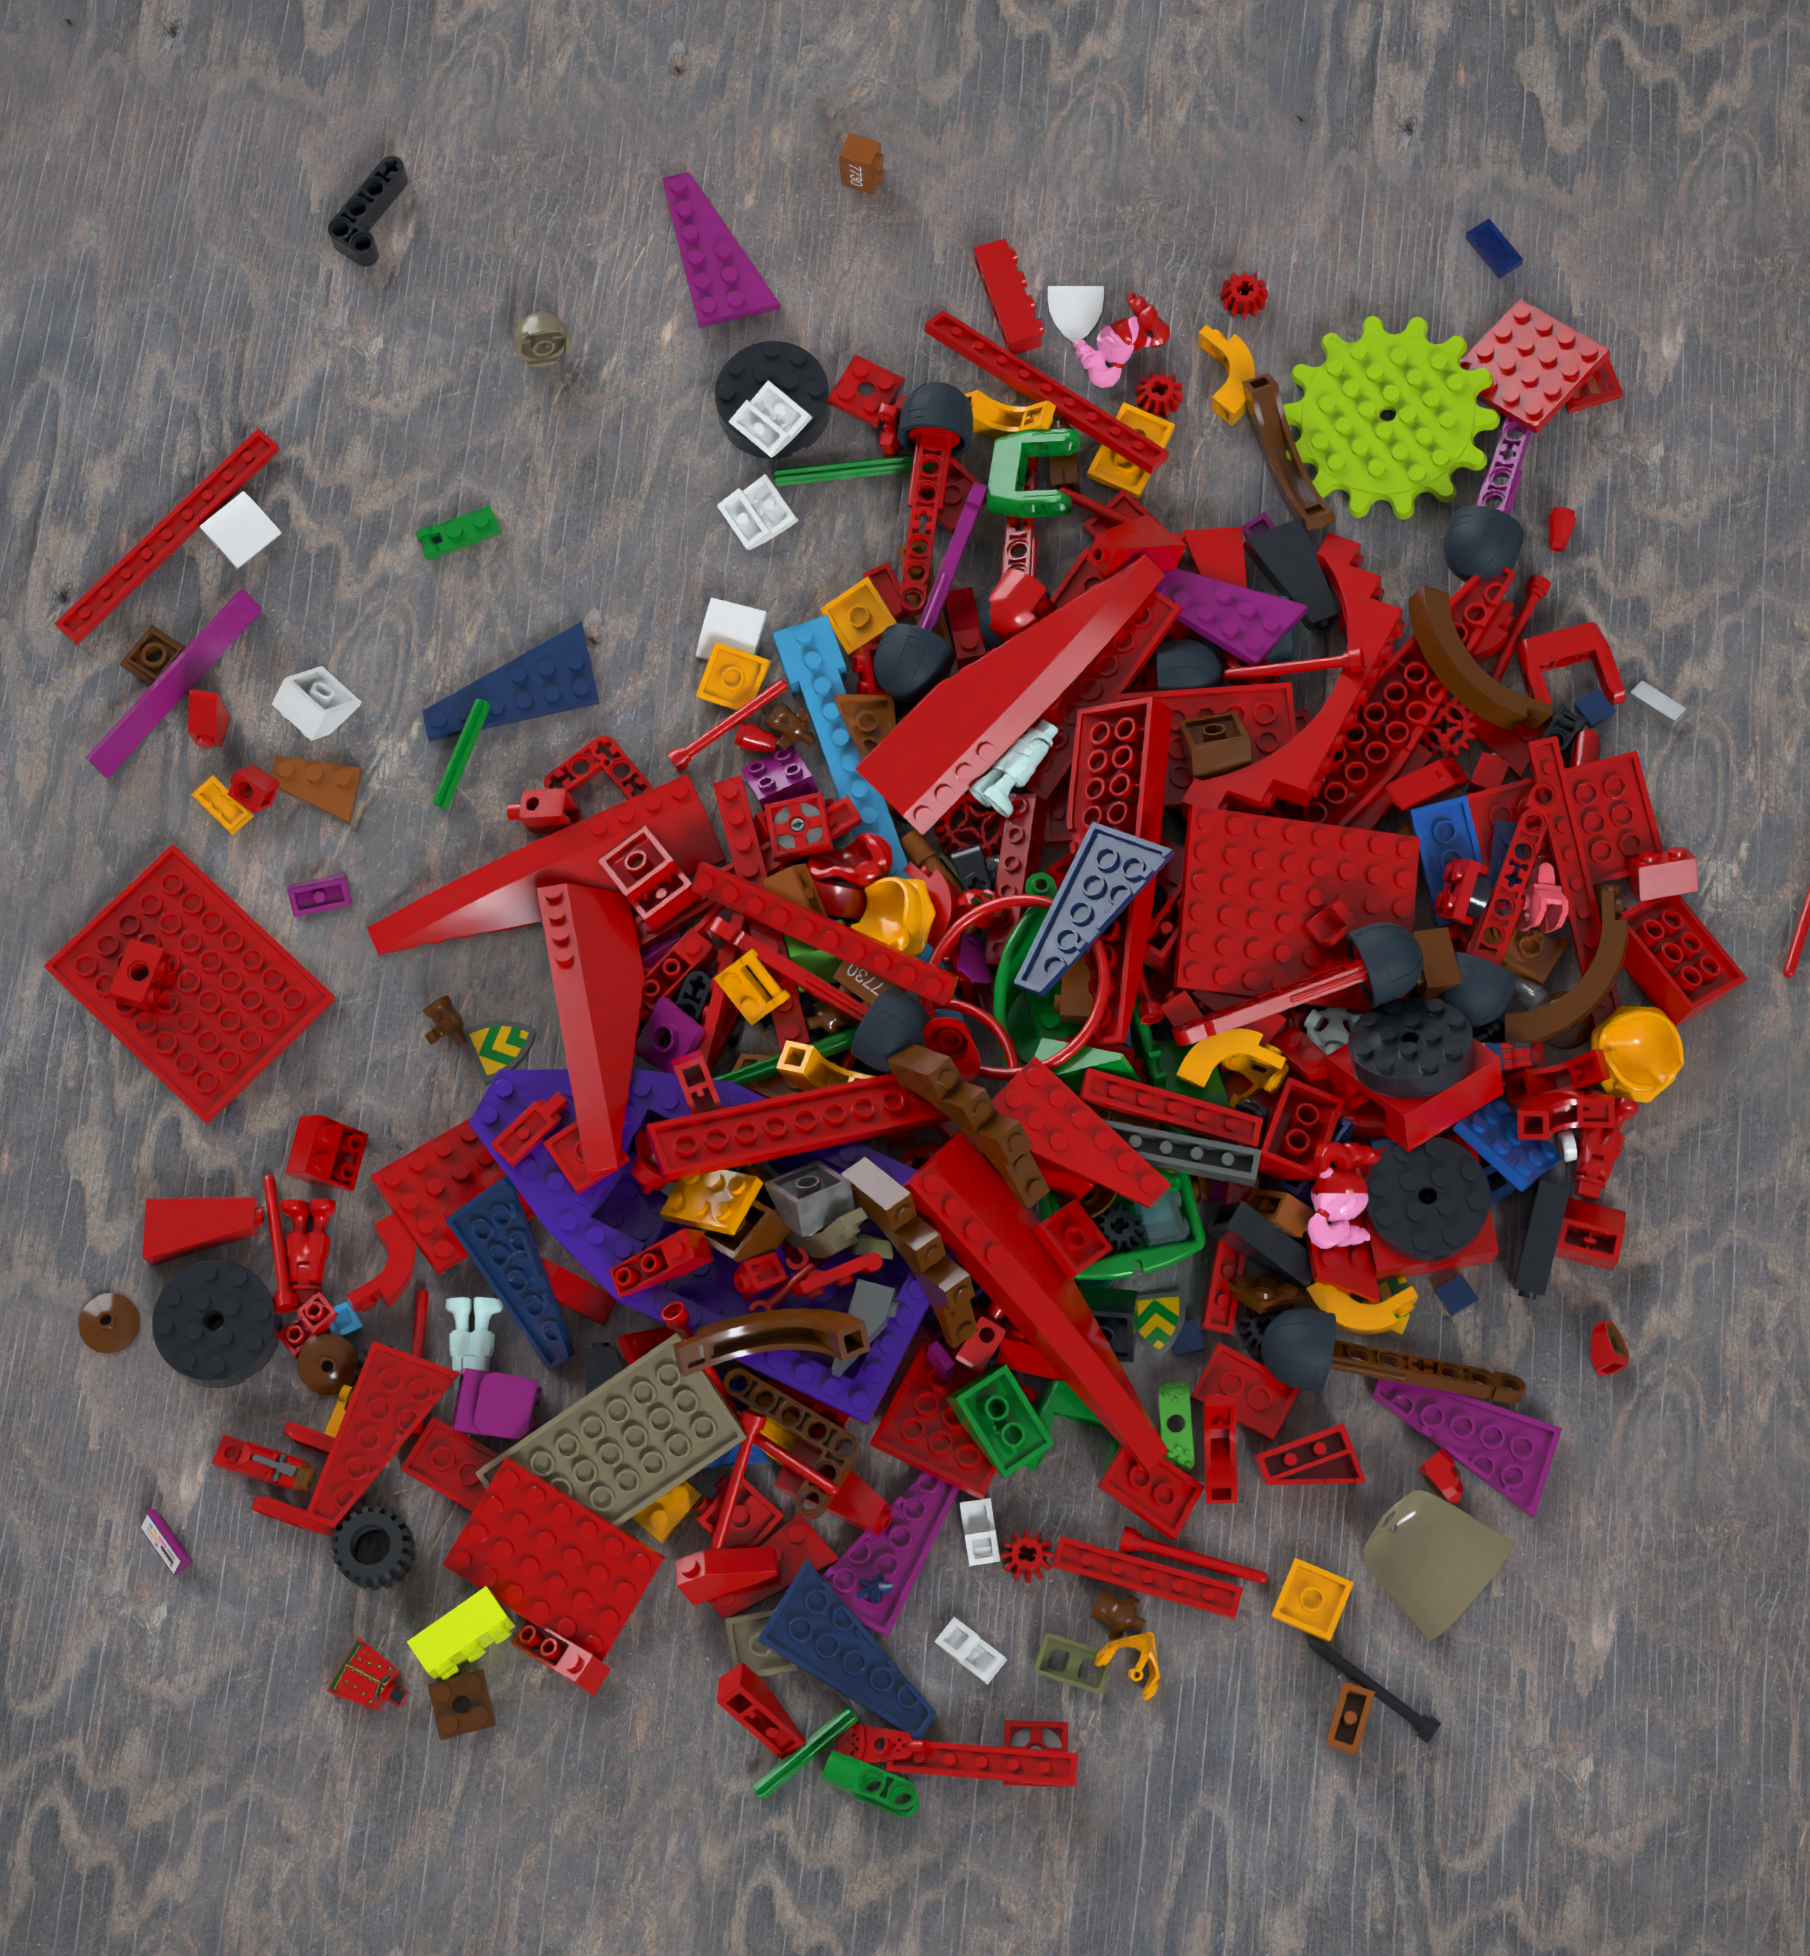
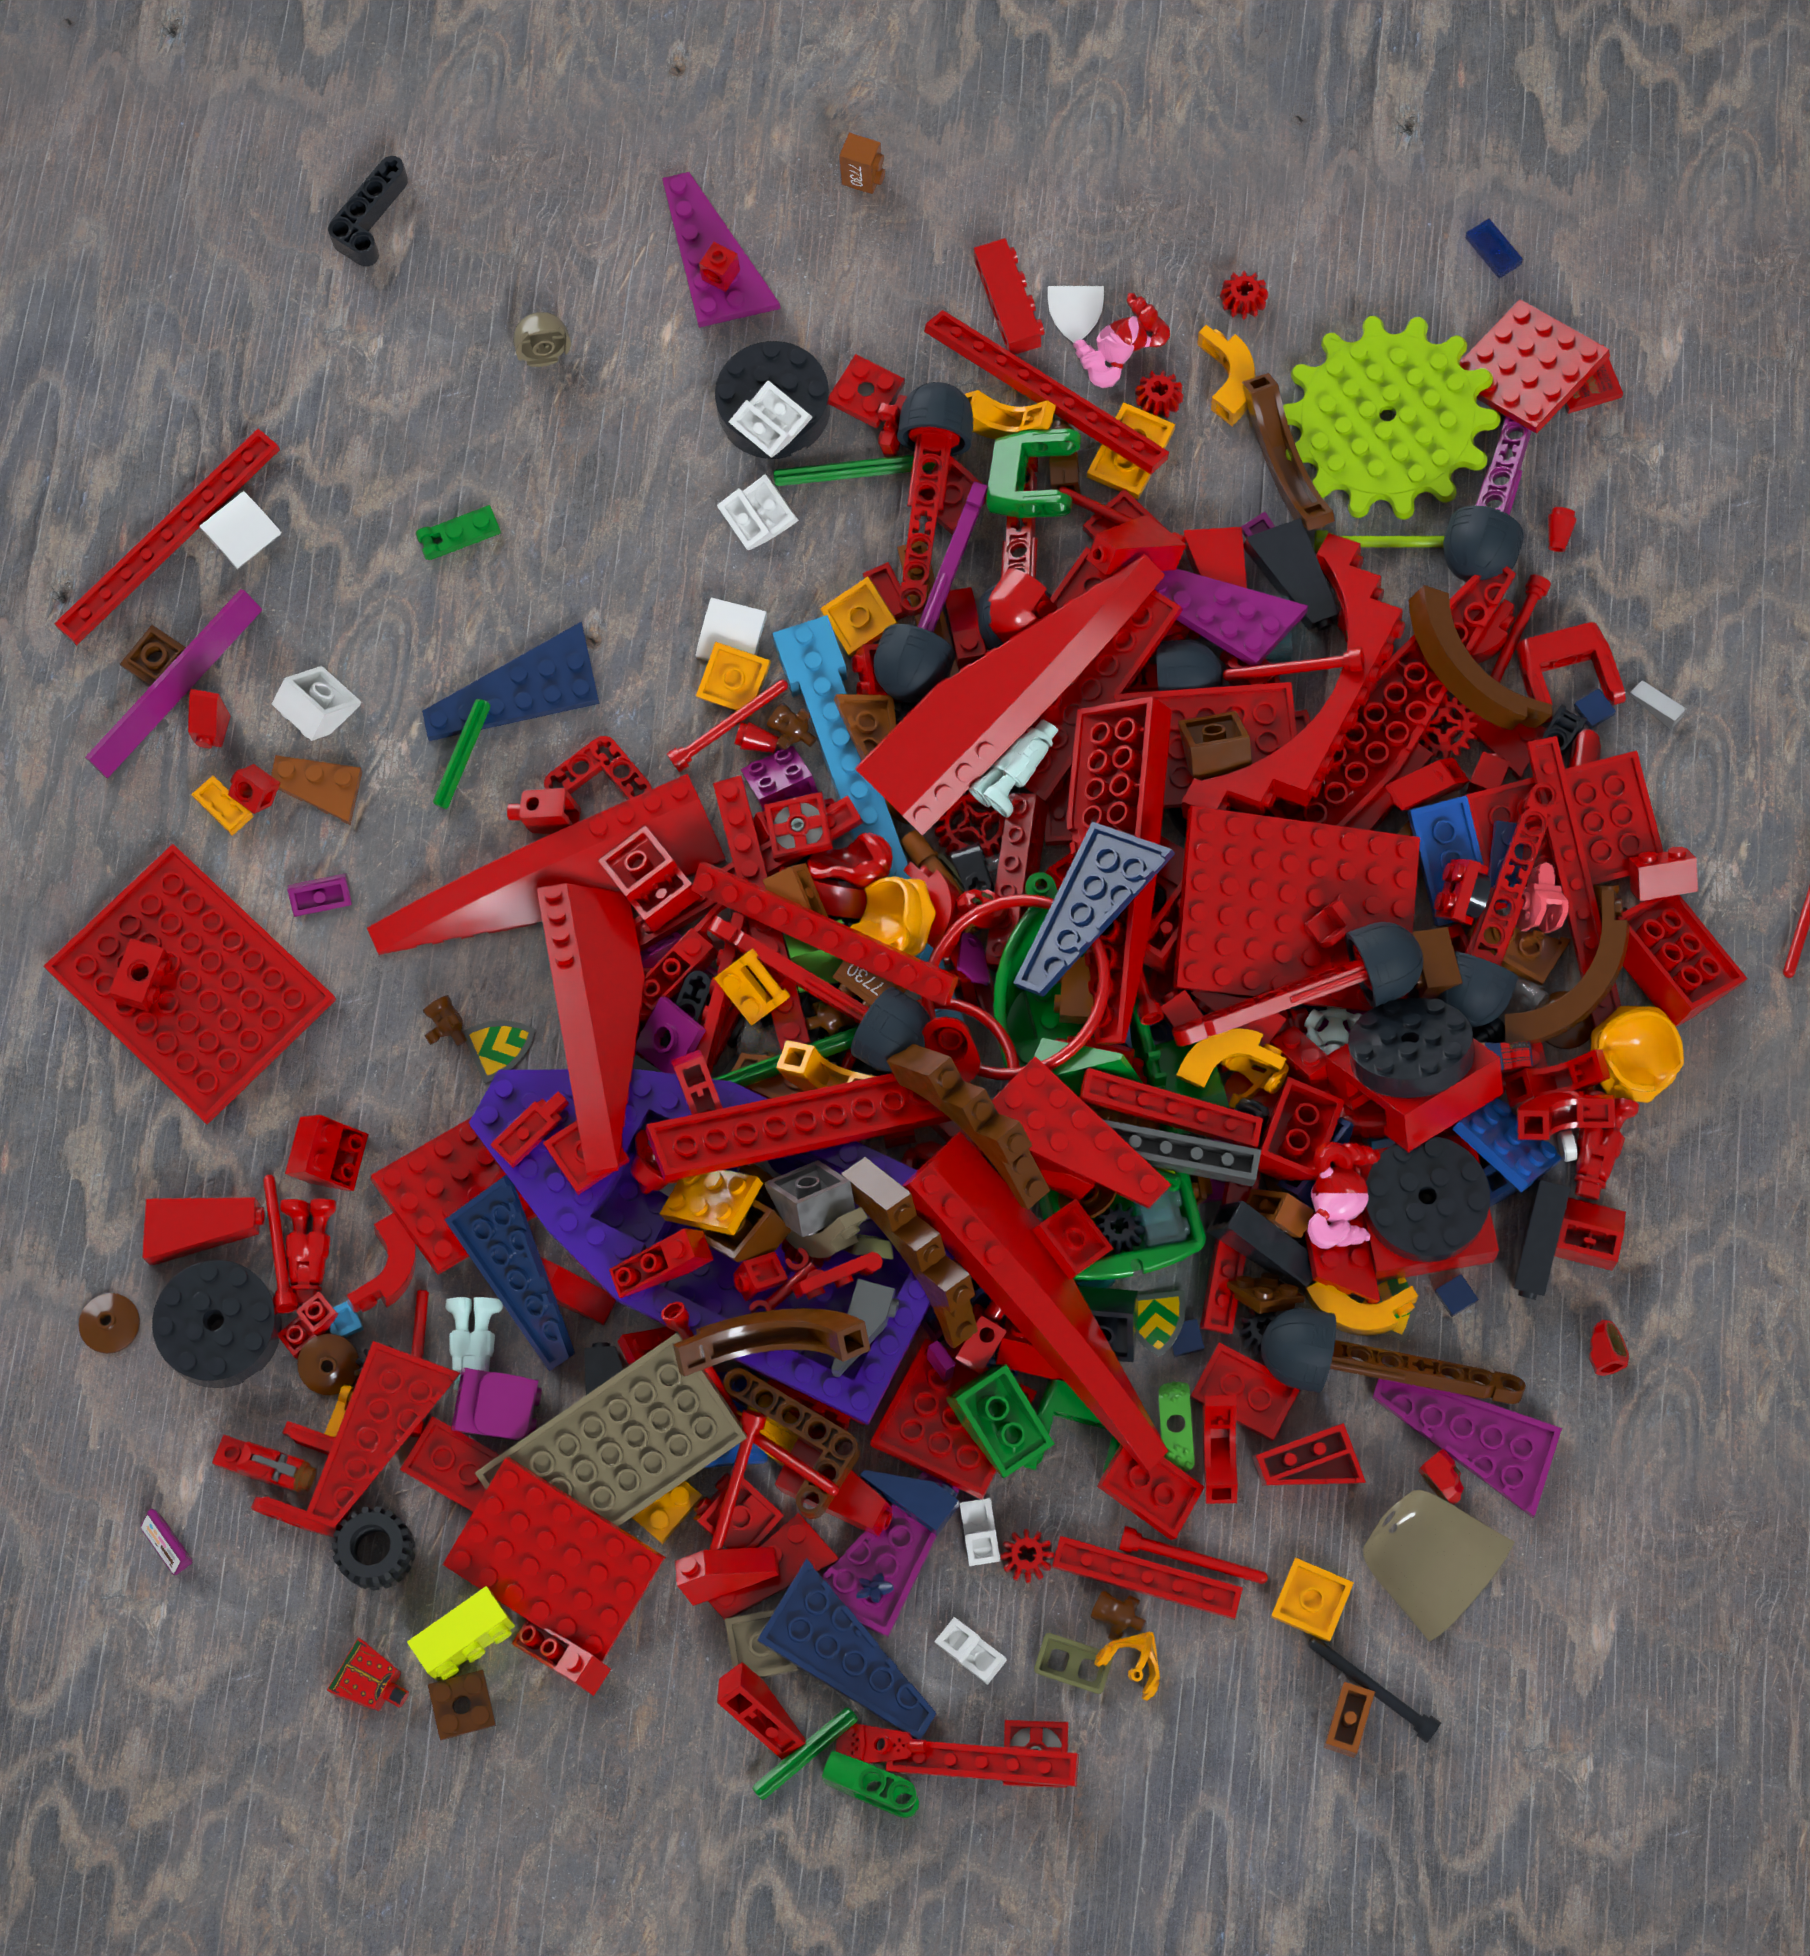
(719, 266): none -> red brick
(920, 1499): none -> dark blue slope
(1386, 541): none -> lime piece

